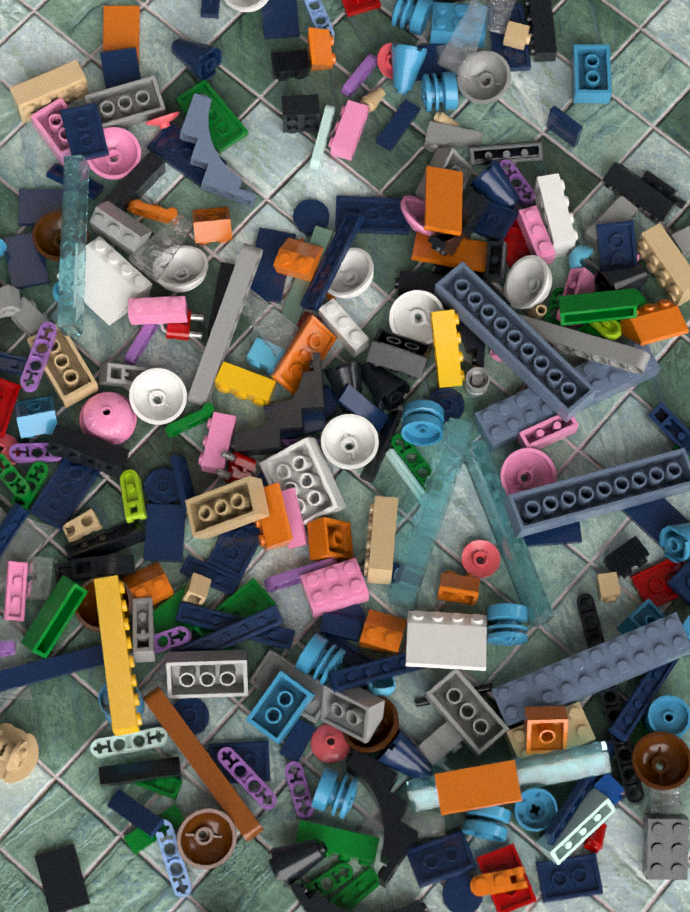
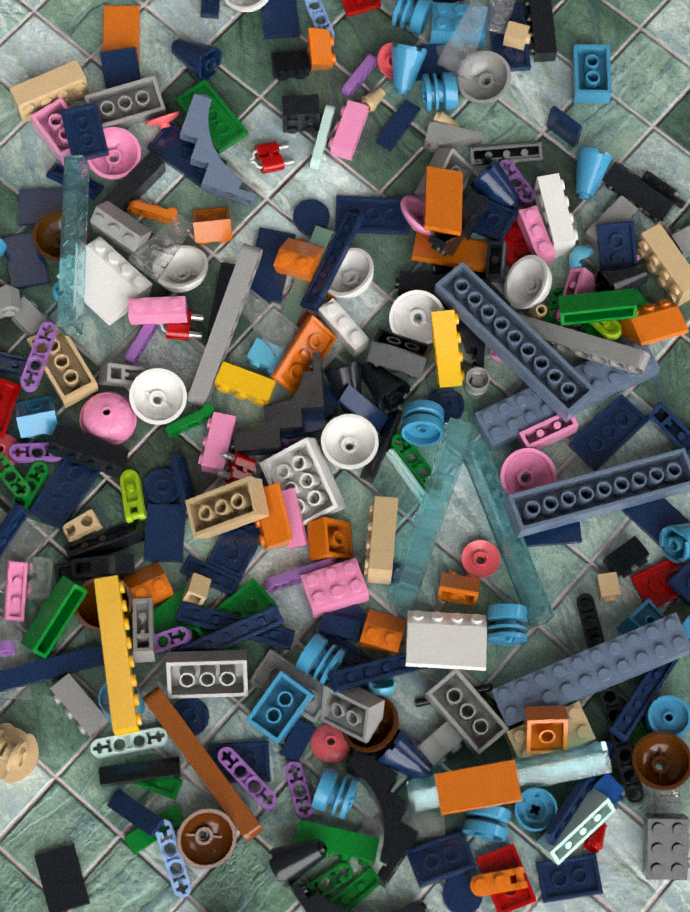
(78, 705): none -> light grey brick
(269, 157): none -> red piece
(590, 171): none -> dark azure cone
(608, 432): none -> dark blue plate

